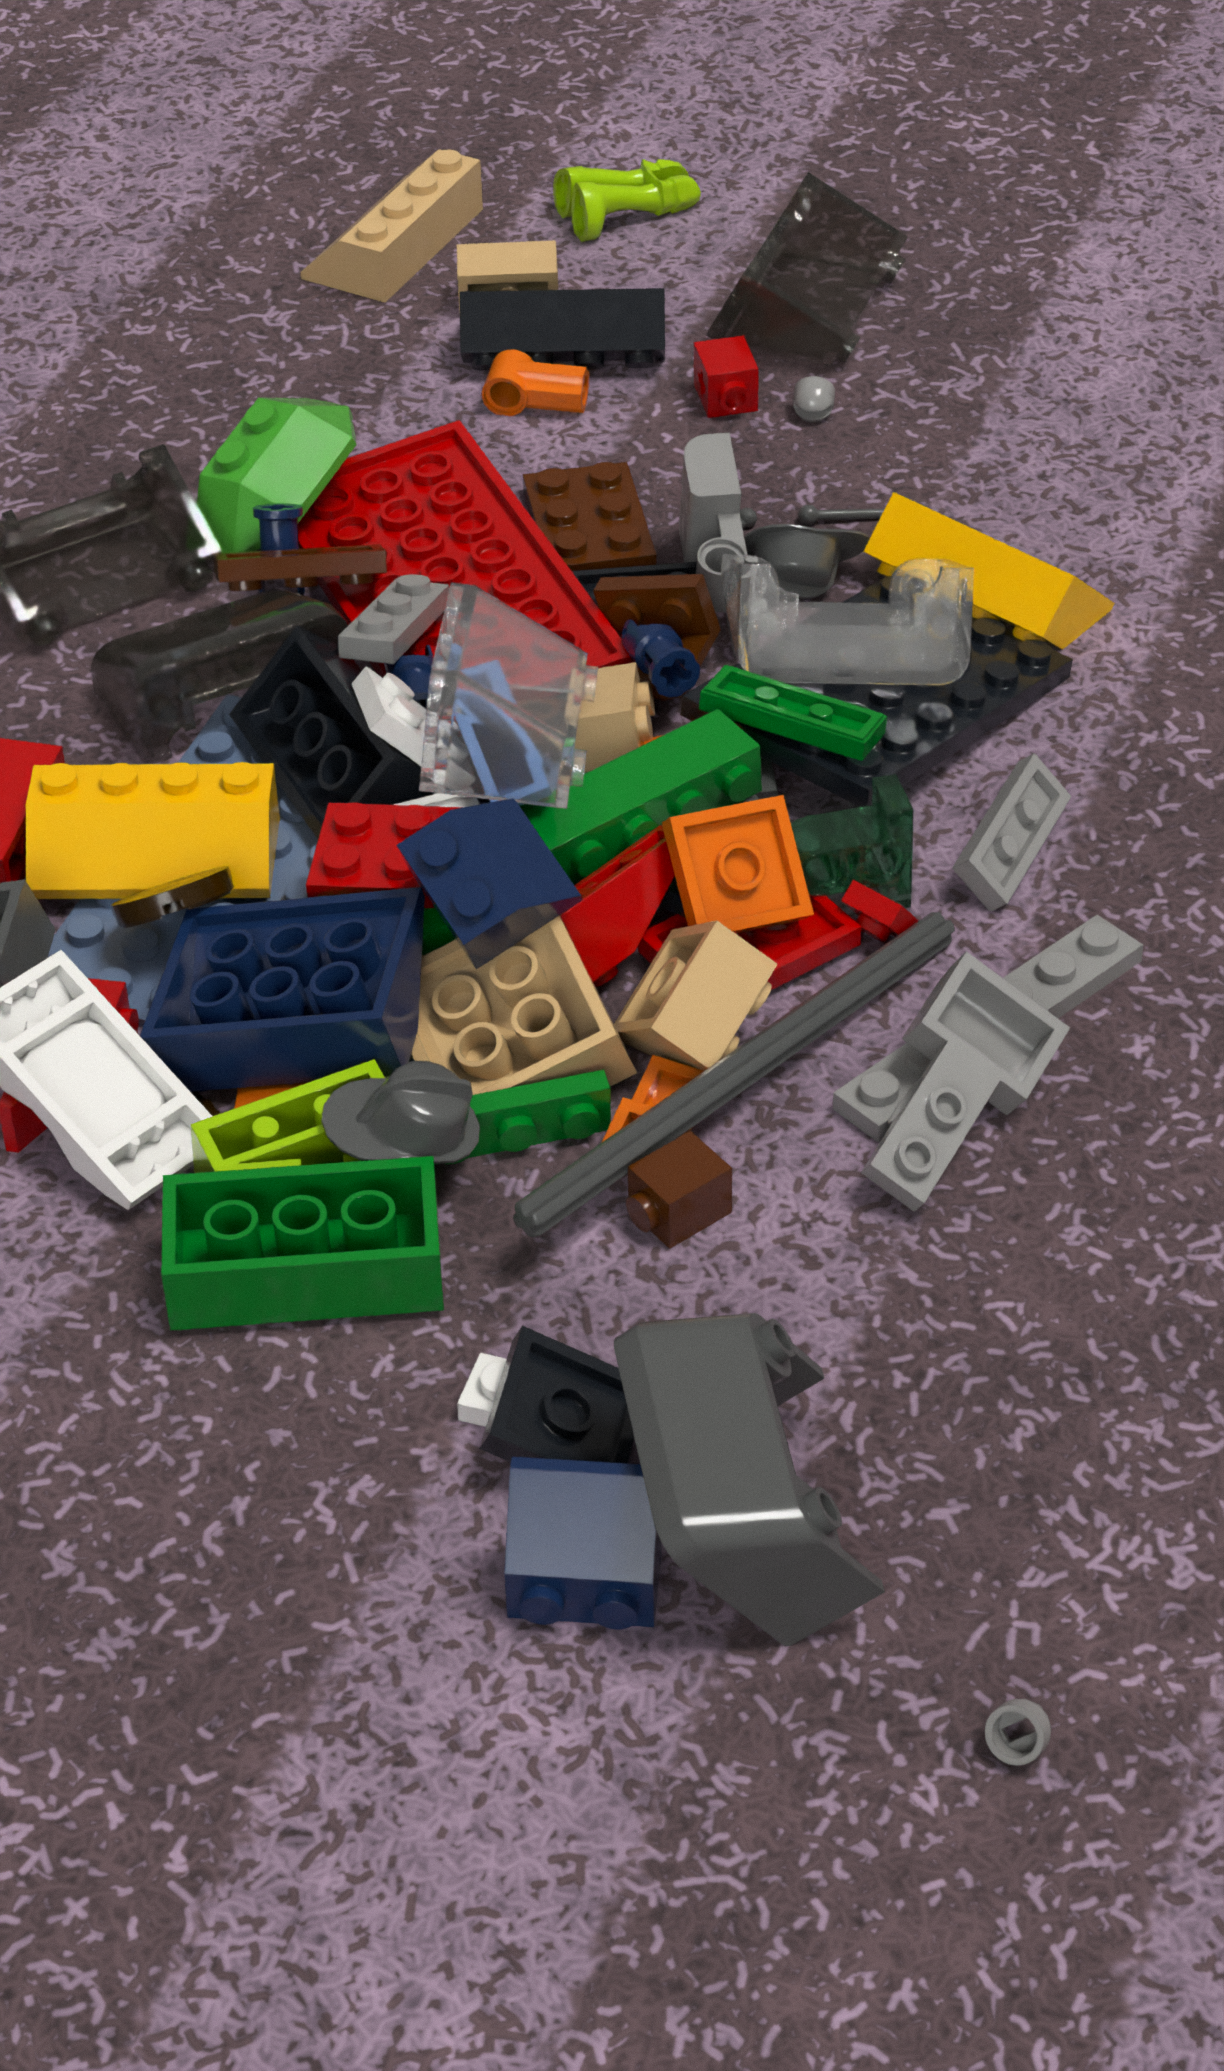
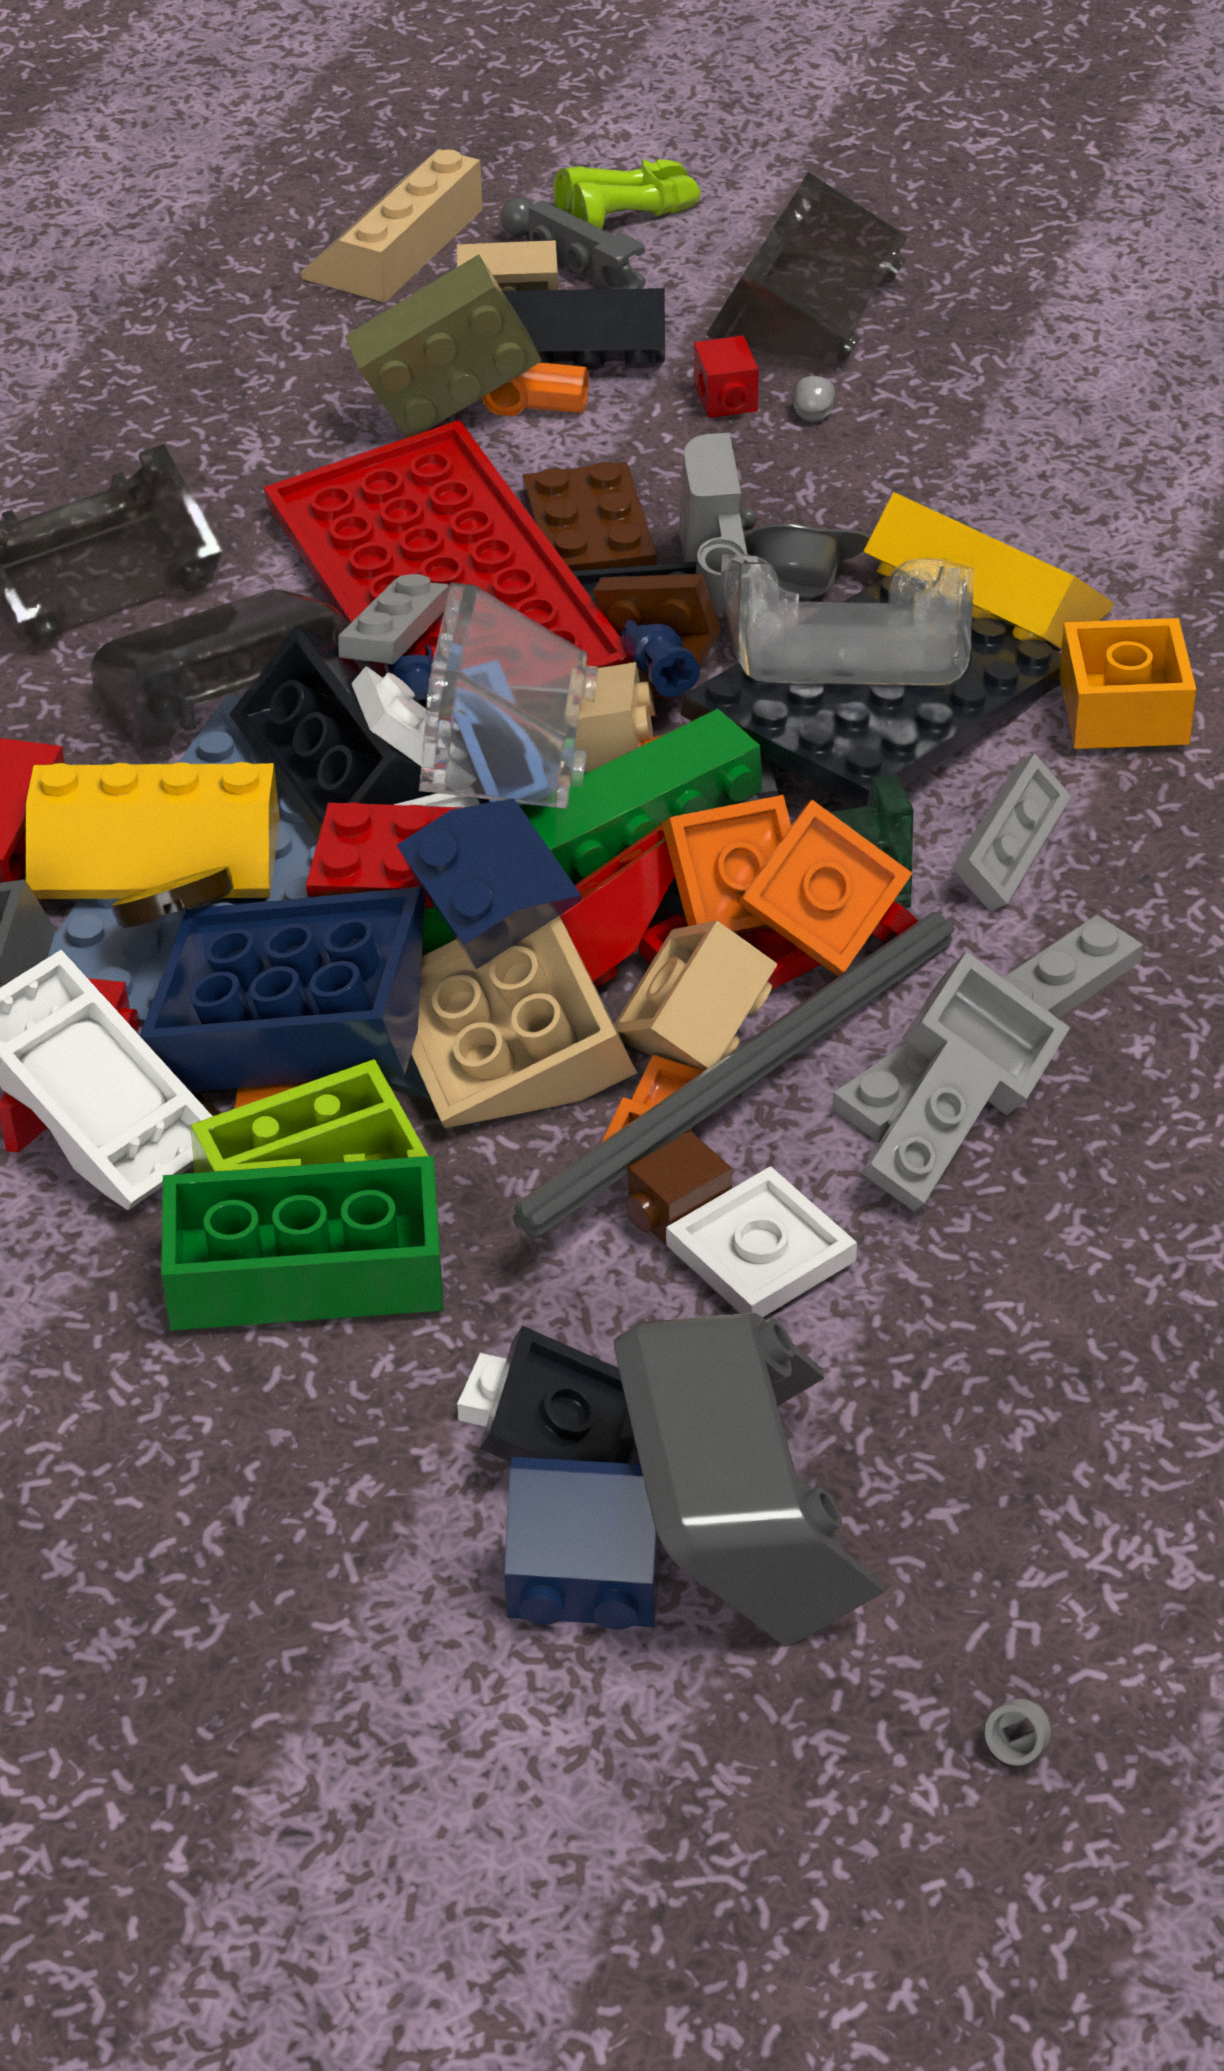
(273, 456): bright green wedge -> none
(278, 528): dark blue piece -> none
(300, 566): reddish brown plate -> none
(409, 1114): dark grey piece -> none
(443, 348): none -> olive brick
(541, 1113): green plate -> none
(578, 243): none -> dark grey plate
(761, 1244): none -> white plate
(793, 712): green tile -> none
(810, 515): dark grey hinge -> none
(825, 888): none -> orange plate
(1127, 683): none -> light orange brick

